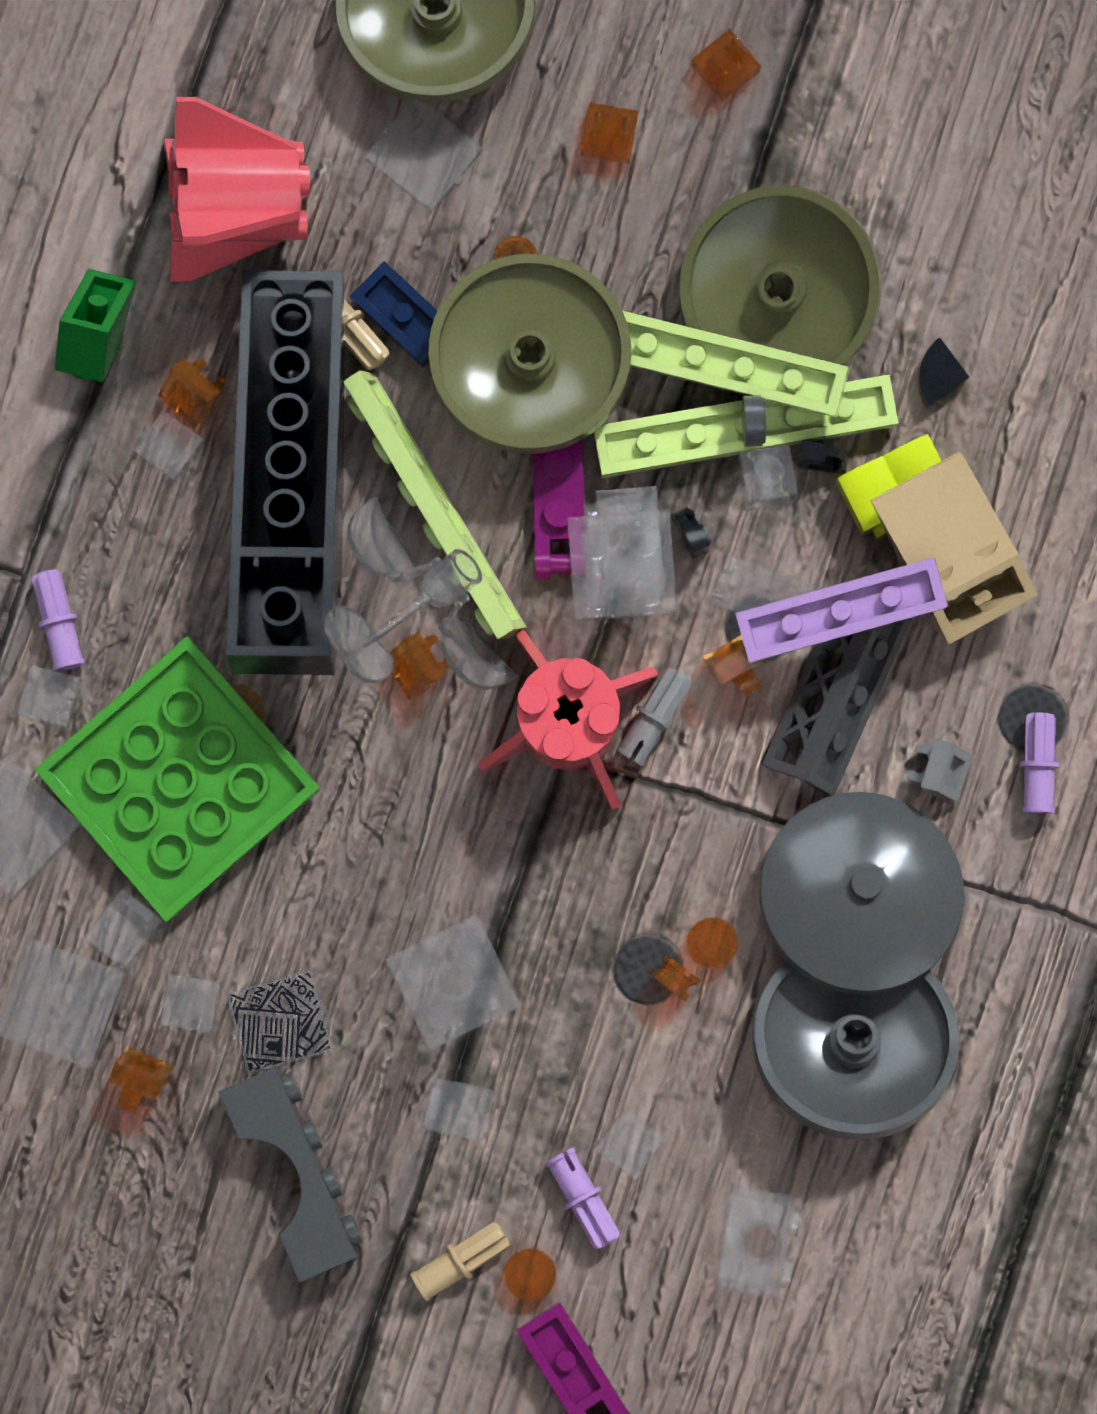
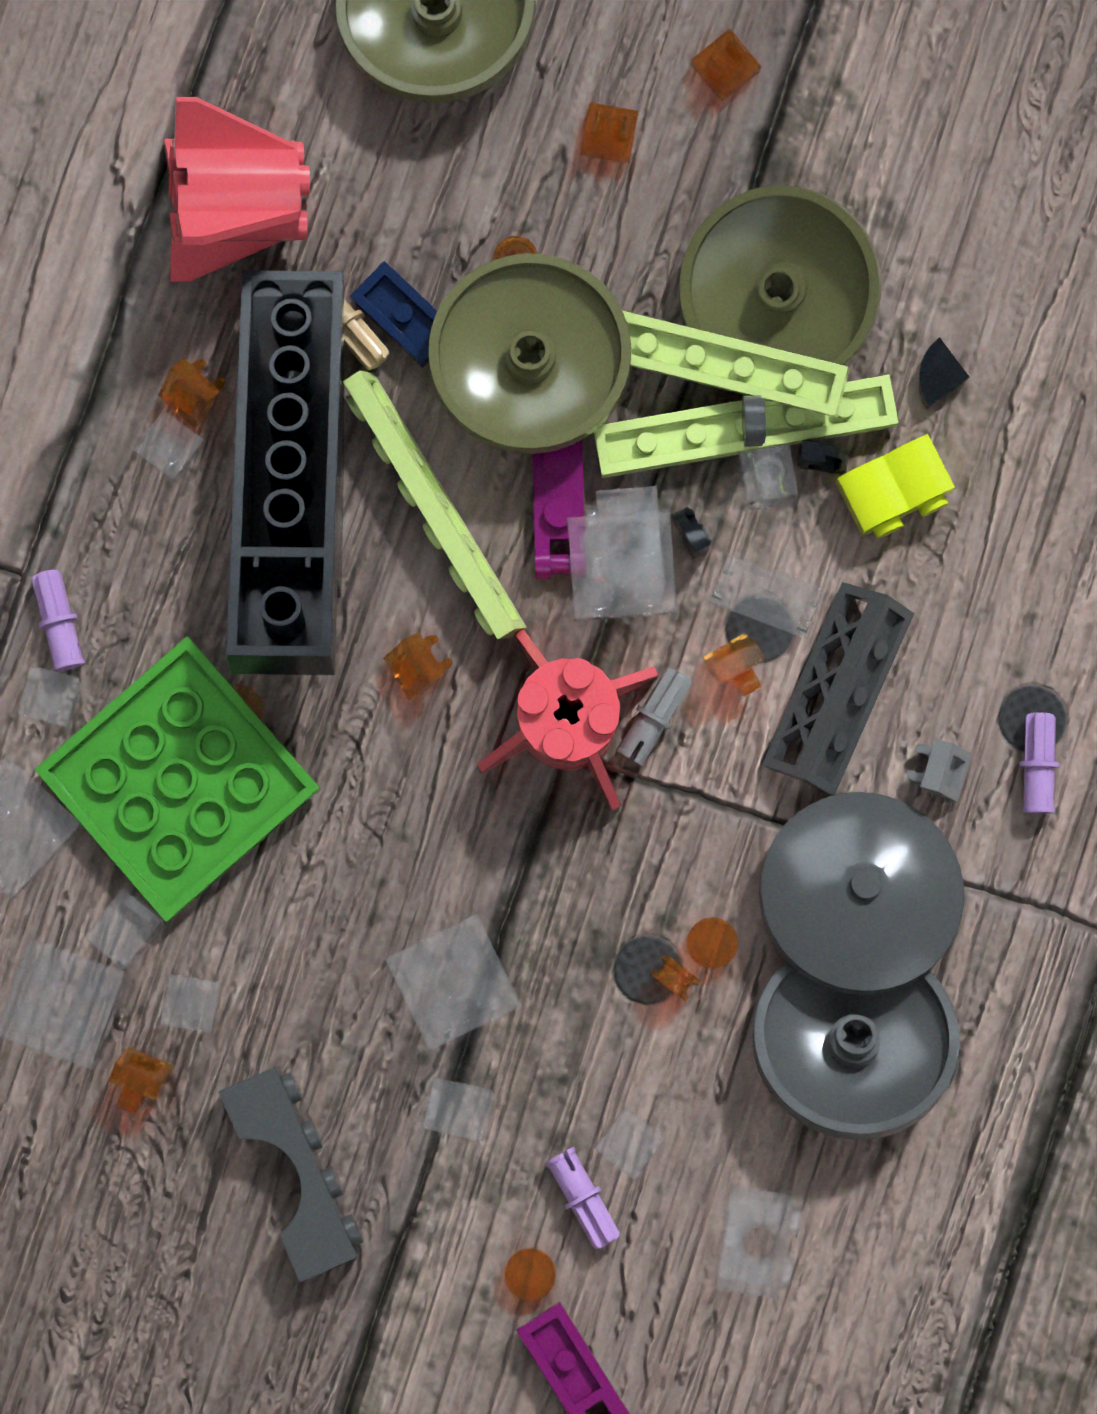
(93, 325): green slope -> none
(280, 1021): clear piece -> none
(423, 153): clear piece -> none
(444, 584): clear plant -> none
(460, 1260): tan axle -> none
(842, 610): lavender plate -> none
(951, 520): tan slope -> none

